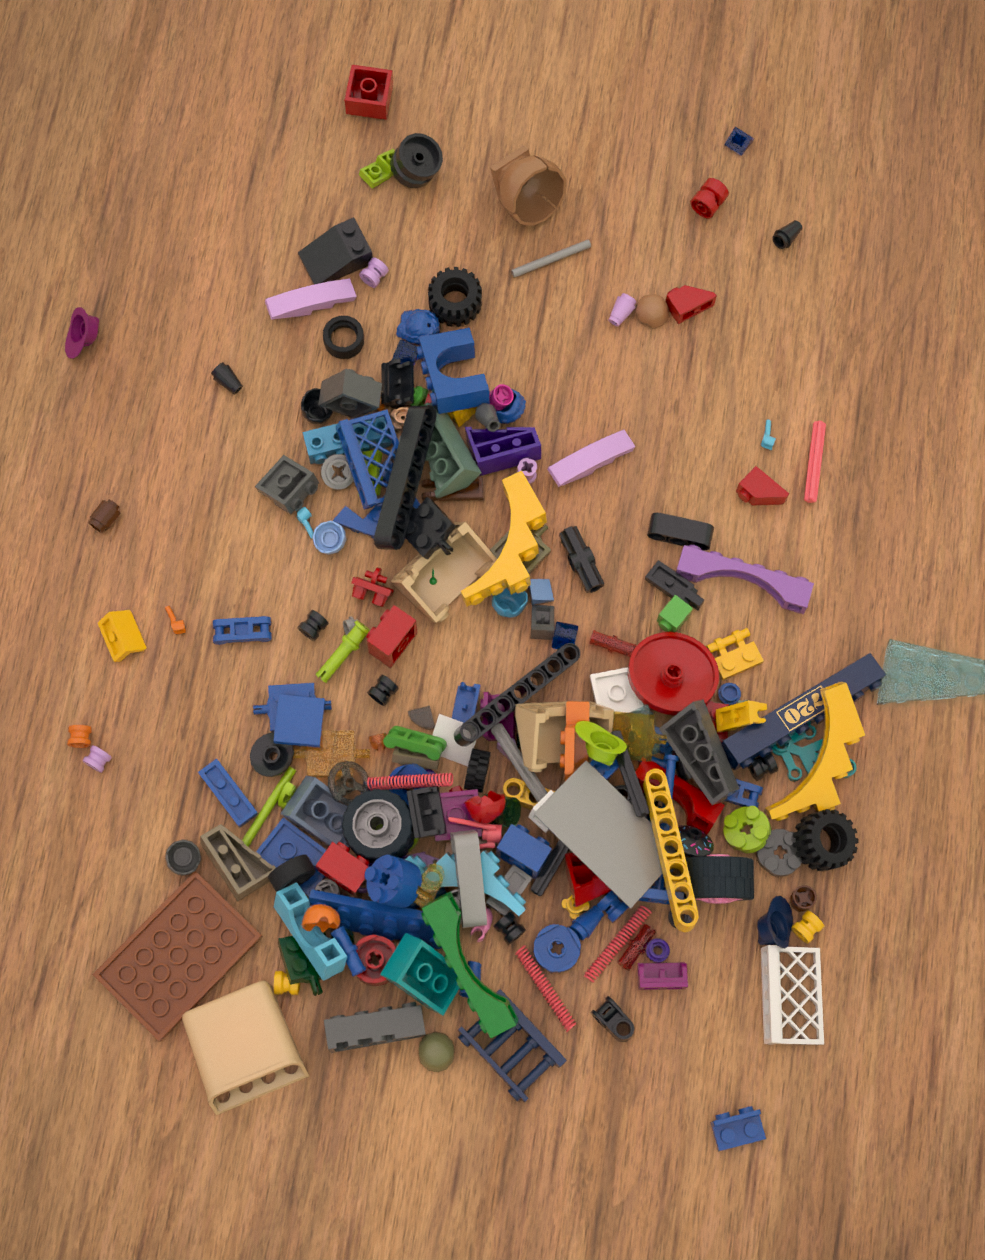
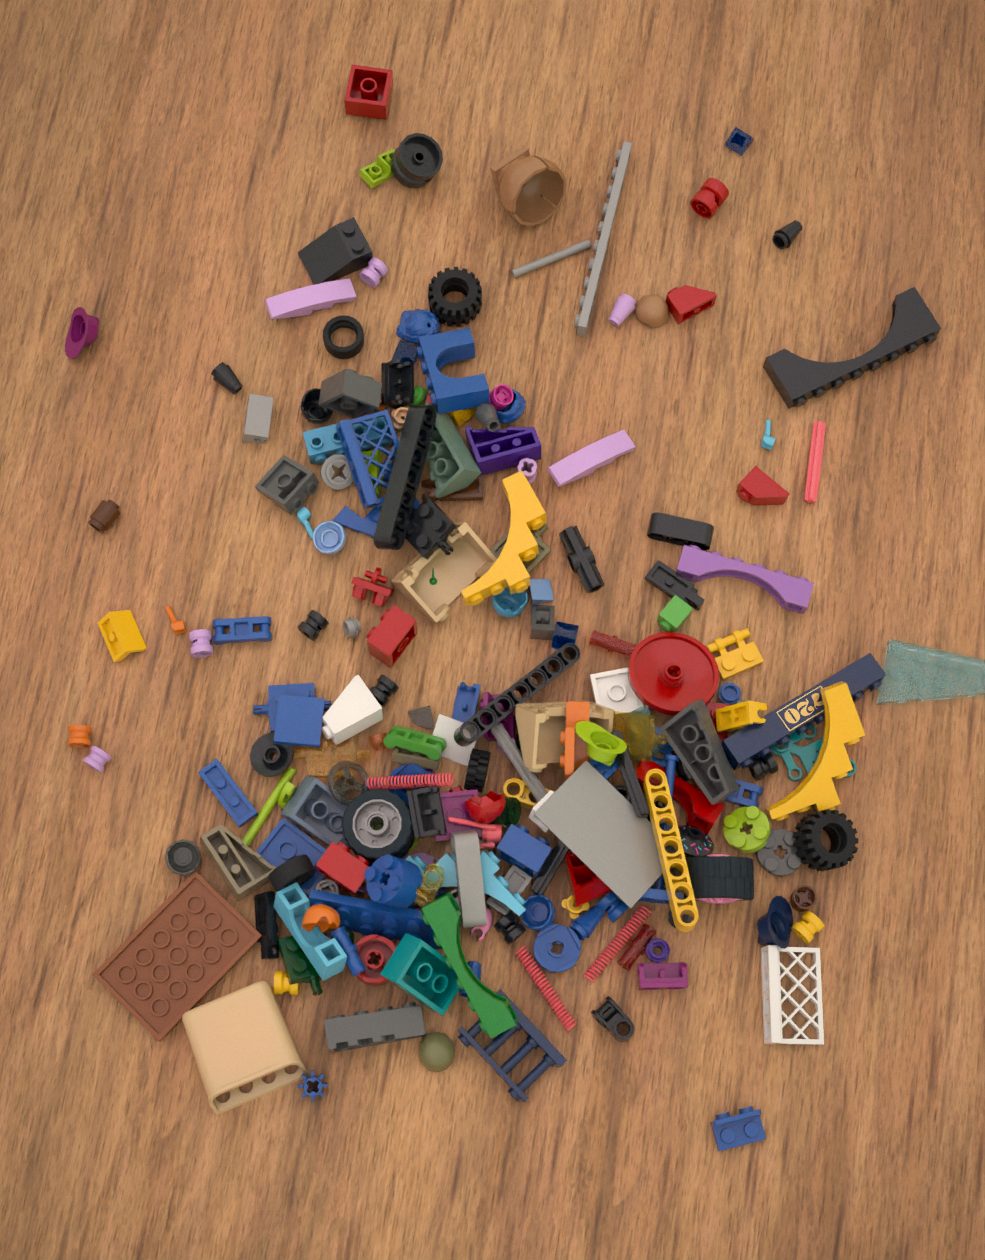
(201, 643): none -> lavender wheel
(257, 419): none -> light grey hinge
(266, 924): none -> black hinge
(312, 1092): none -> blue gear
(350, 642): lime pin -> none
(351, 712): none -> white slope
(539, 912): none -> blue hair
(601, 245): none -> light grey plate
(802, 379): none -> black arch

